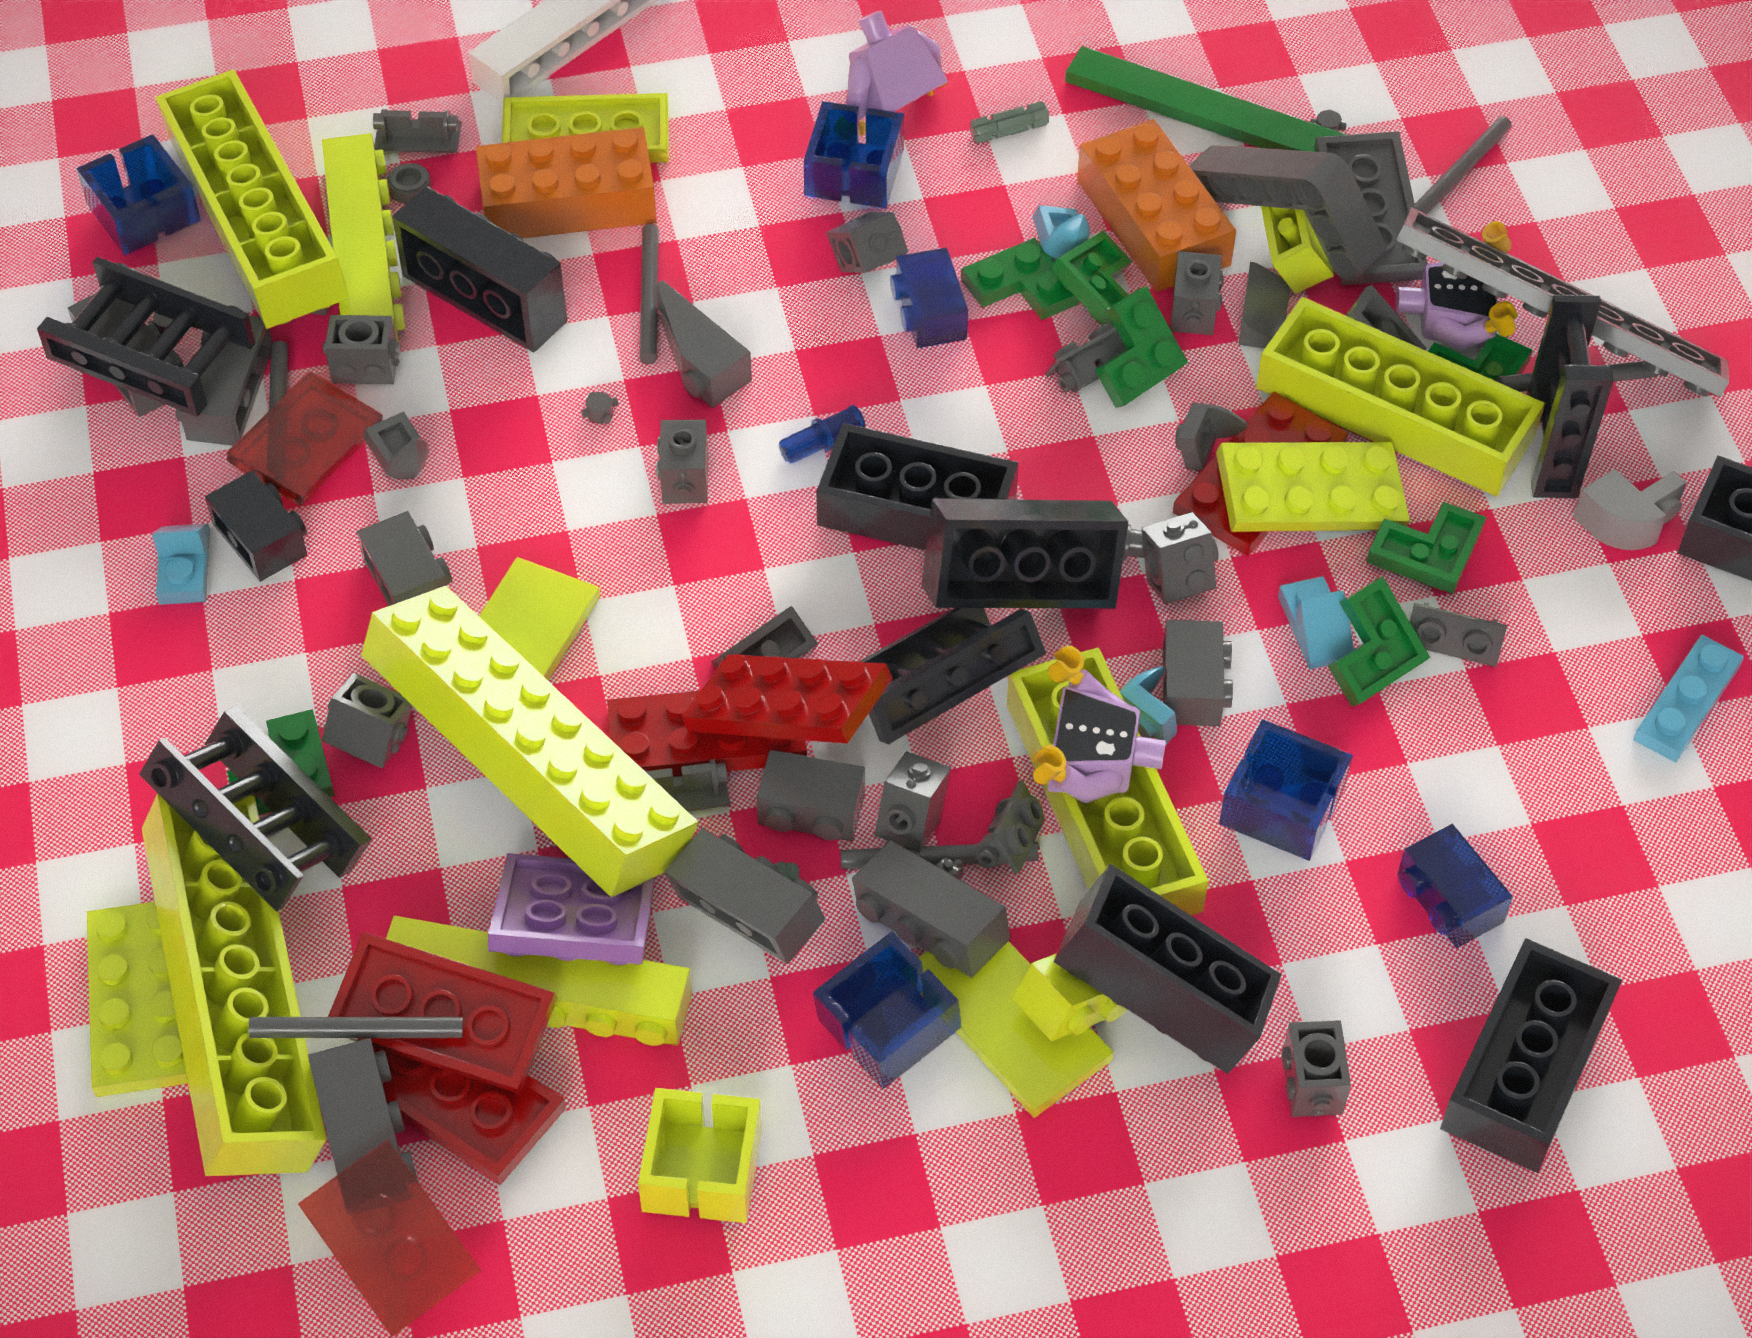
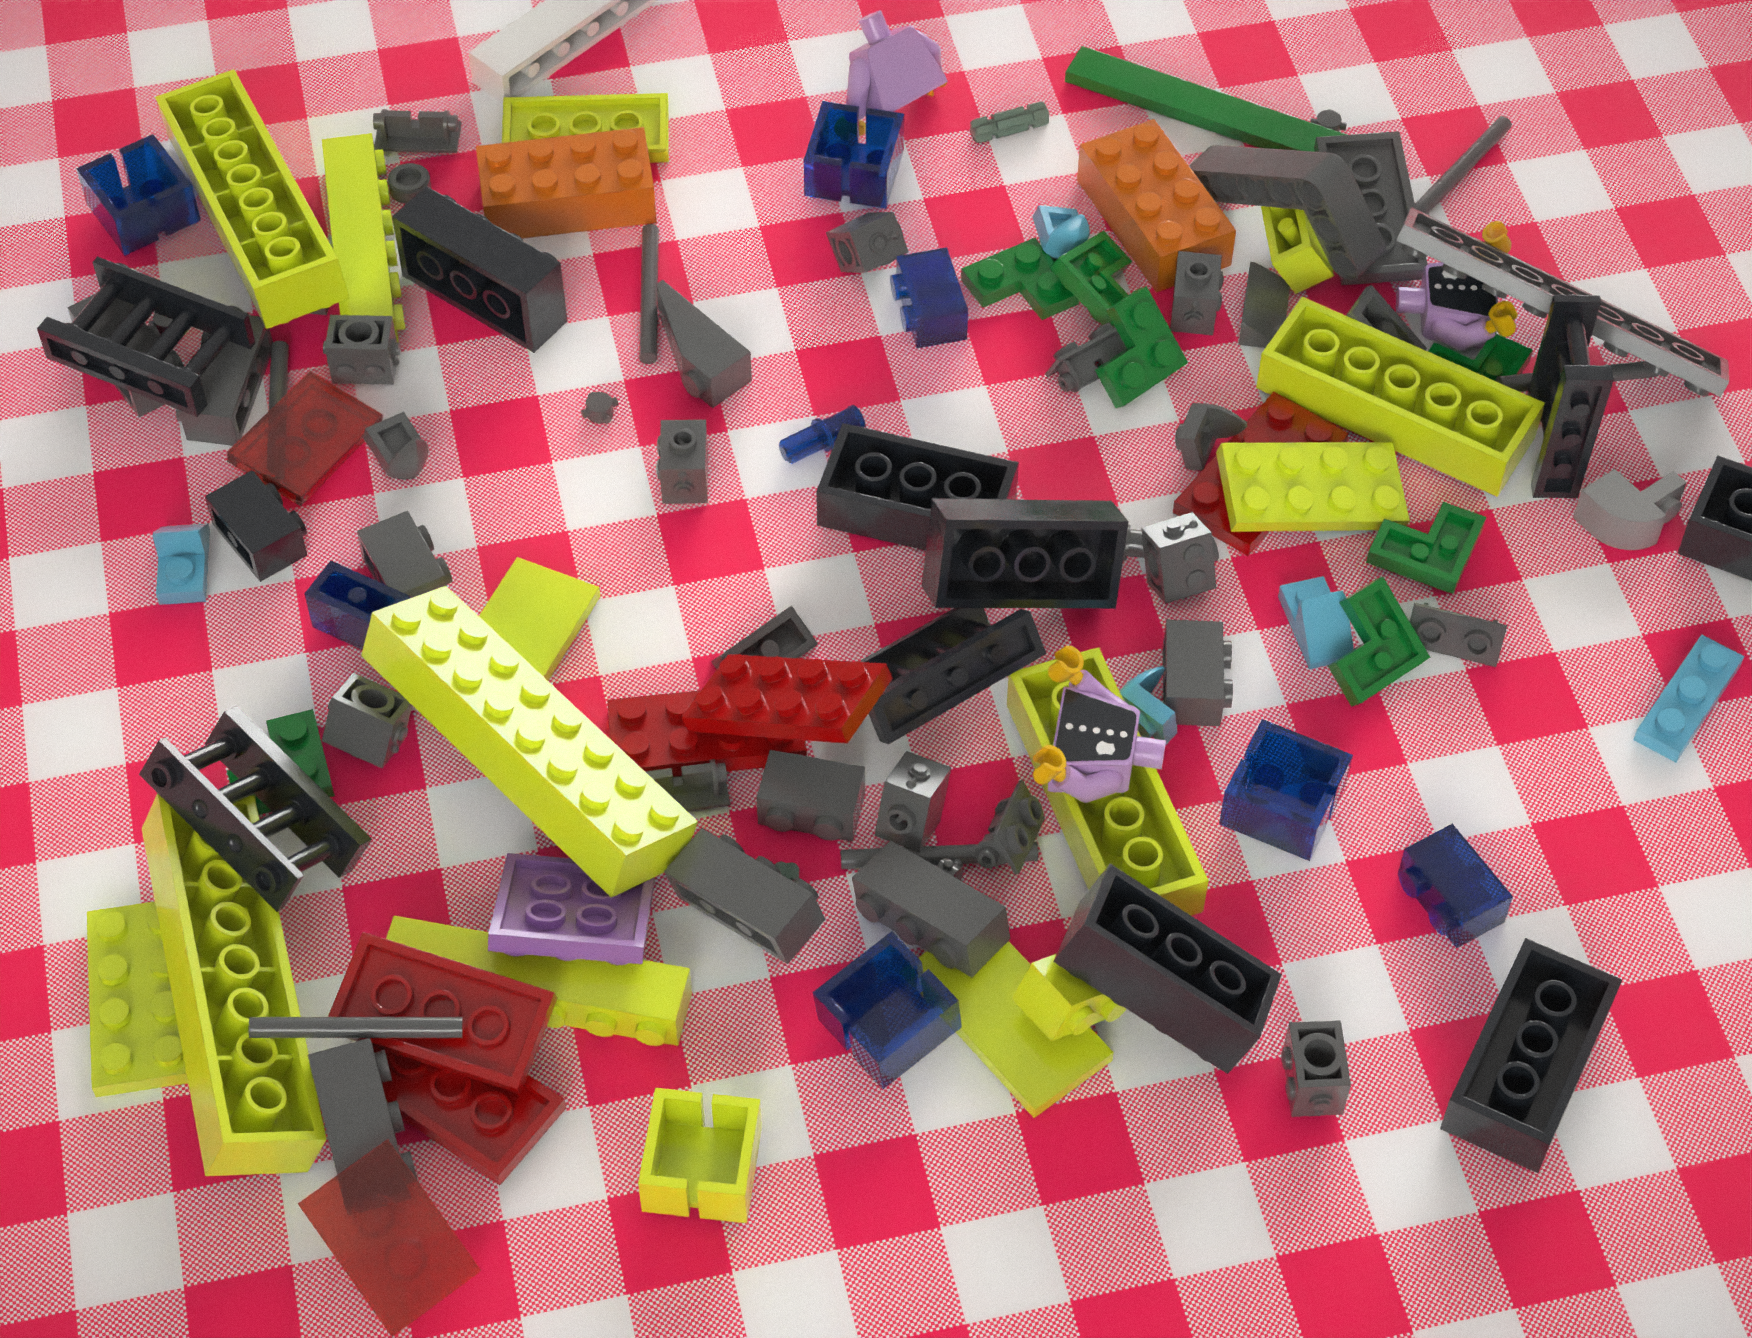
(344, 600): none -> clear blue brick

